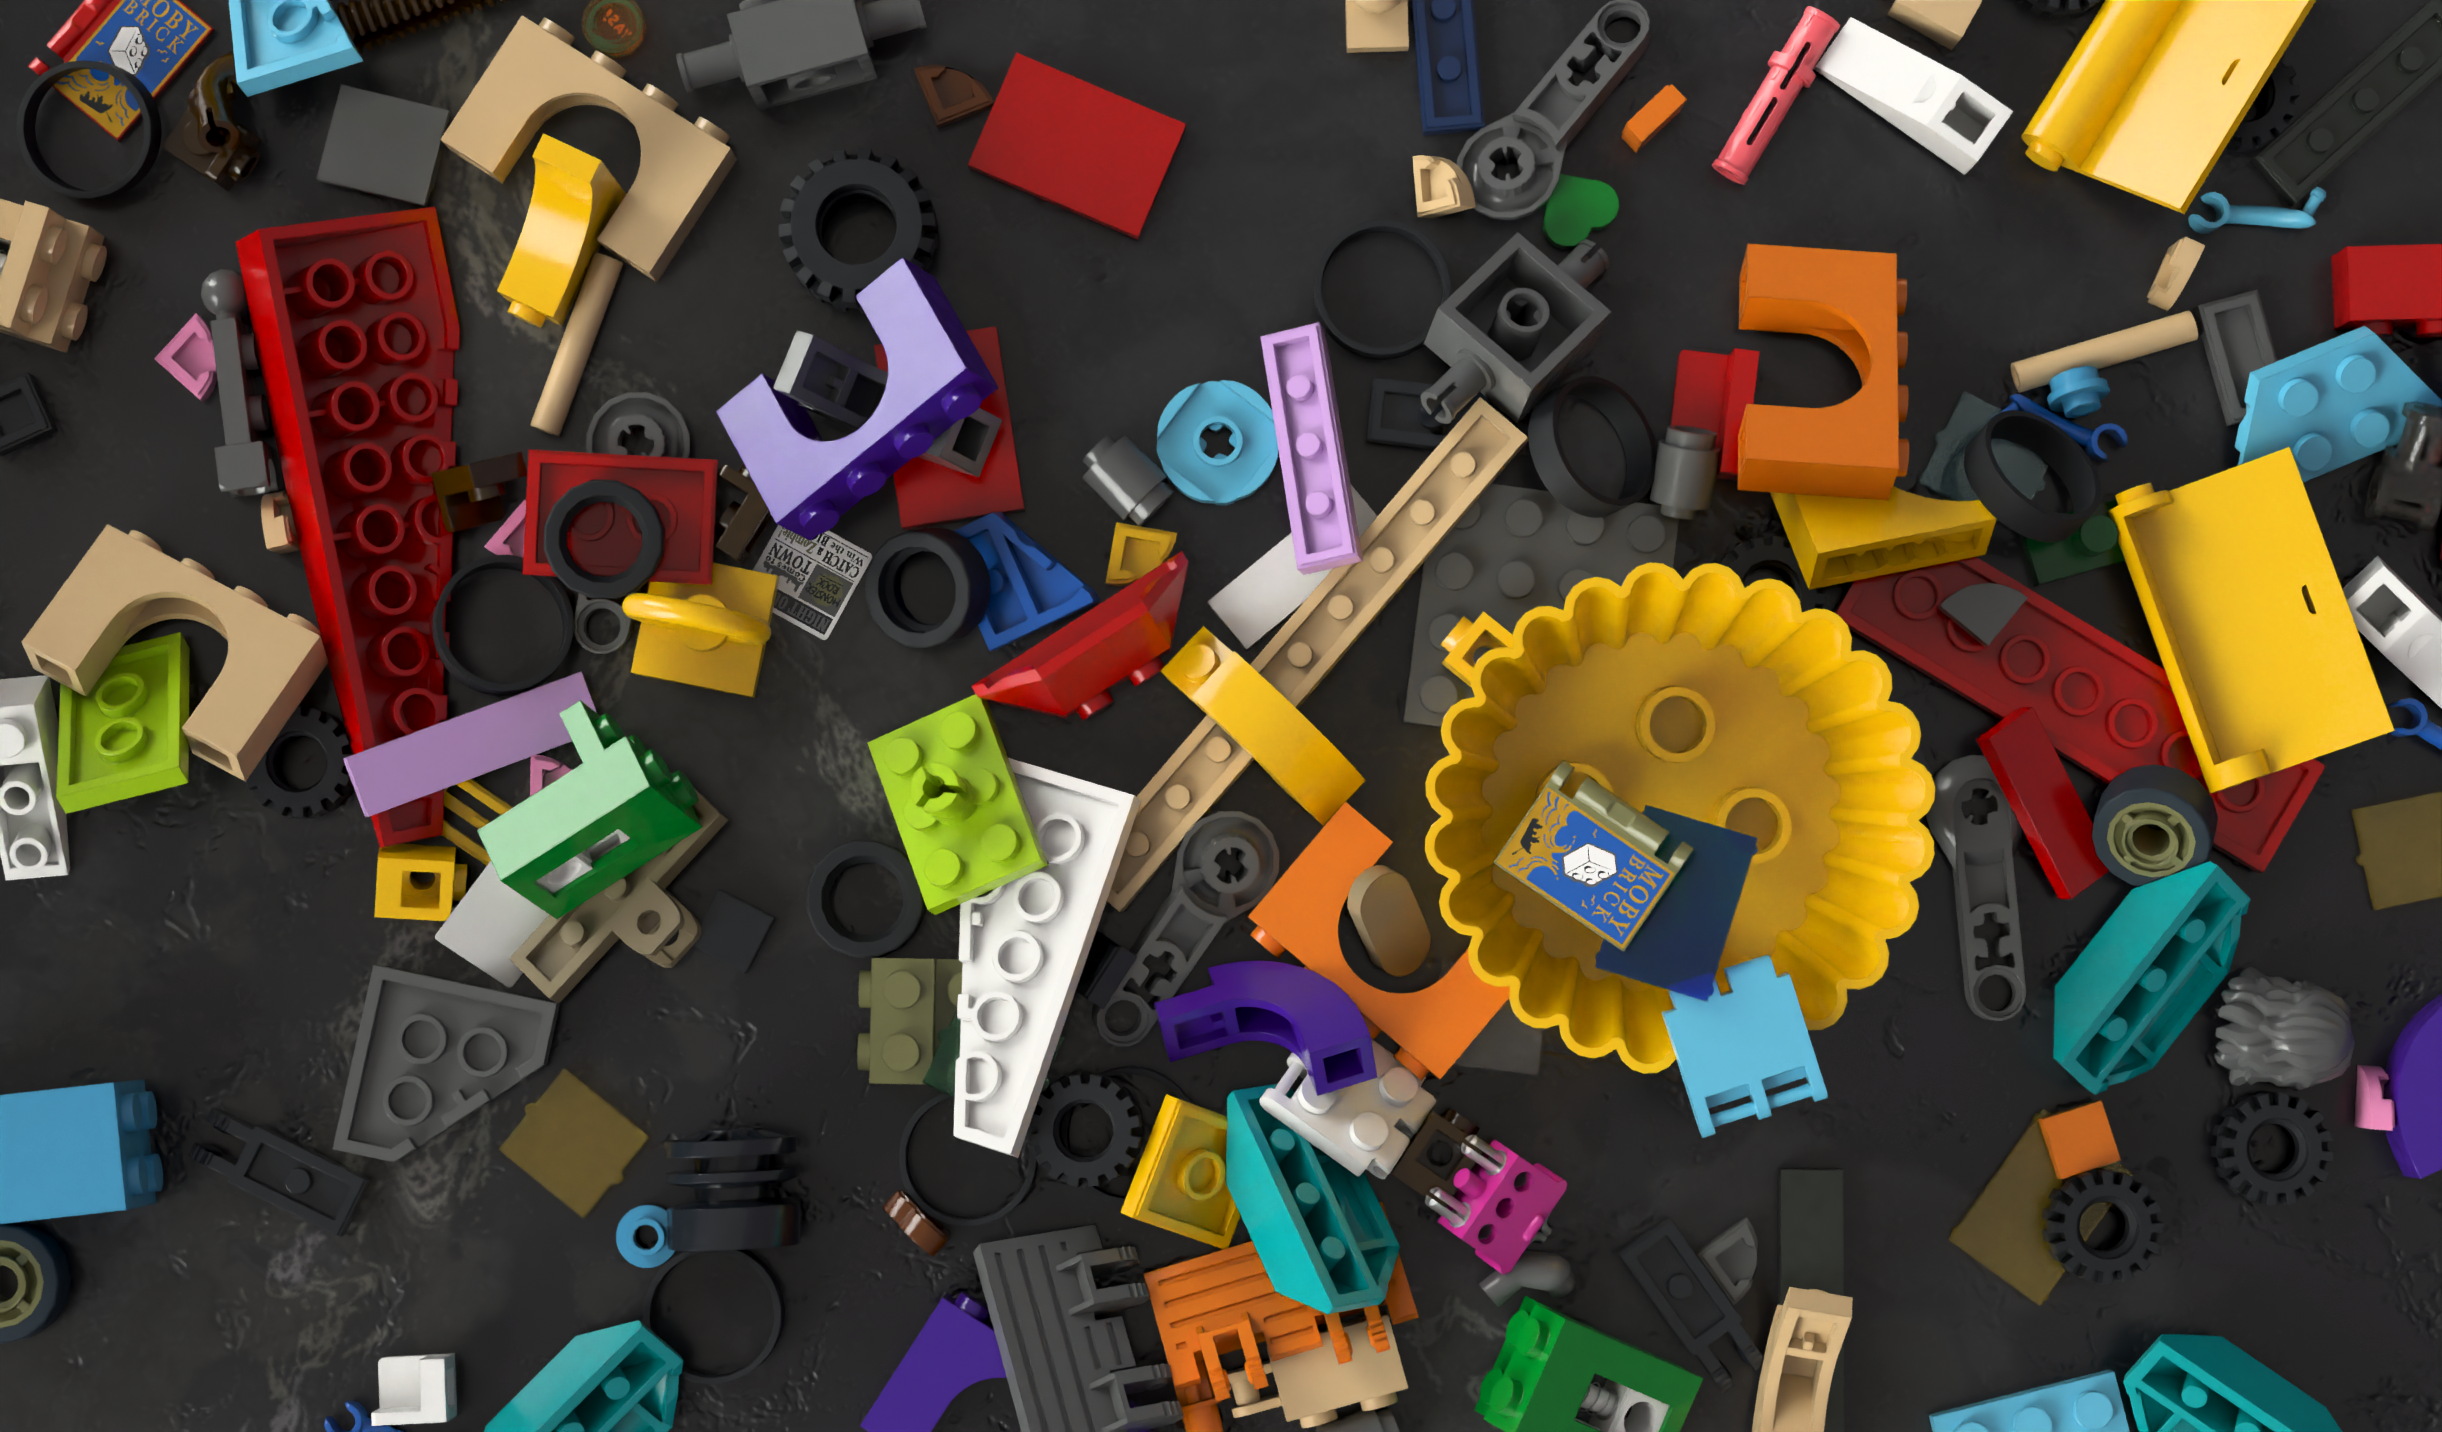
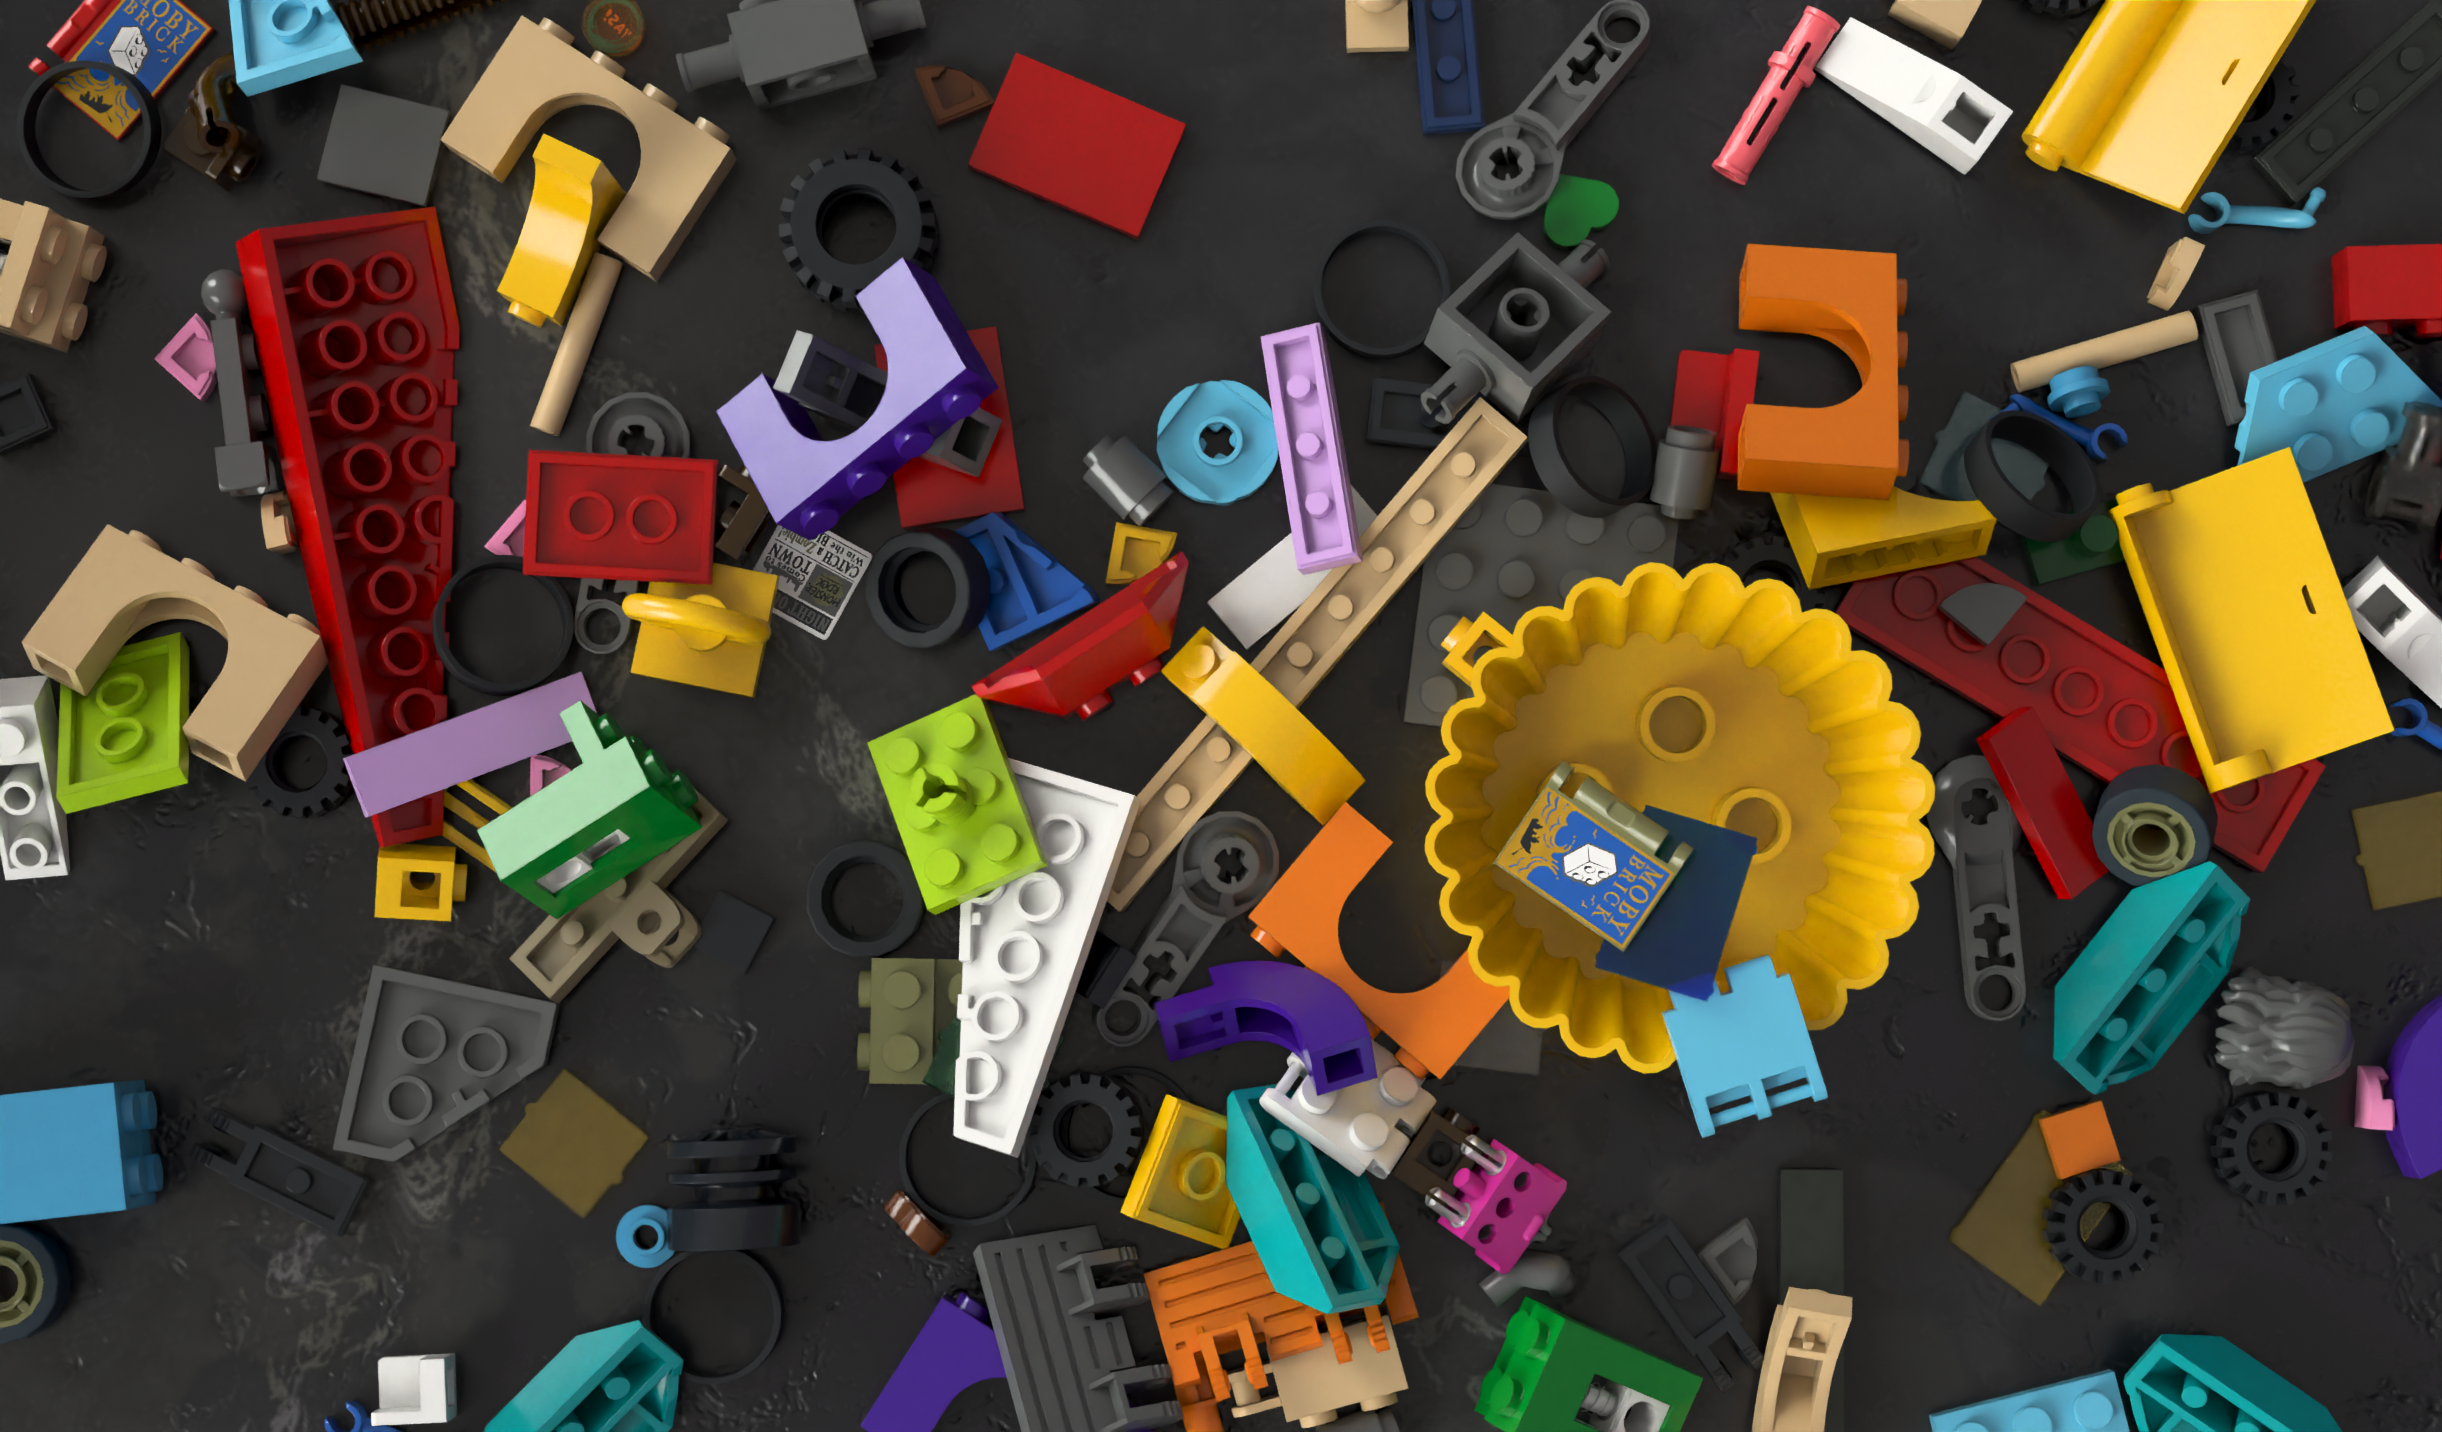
(472, 491): dark brown bracket -> none
(491, 926): white sticker -> none
(557, 533): black tyre -> none
(1389, 920): dark tan tile -> none
(1440, 187): tan tile -> none
(1653, 117): orange tile -> none

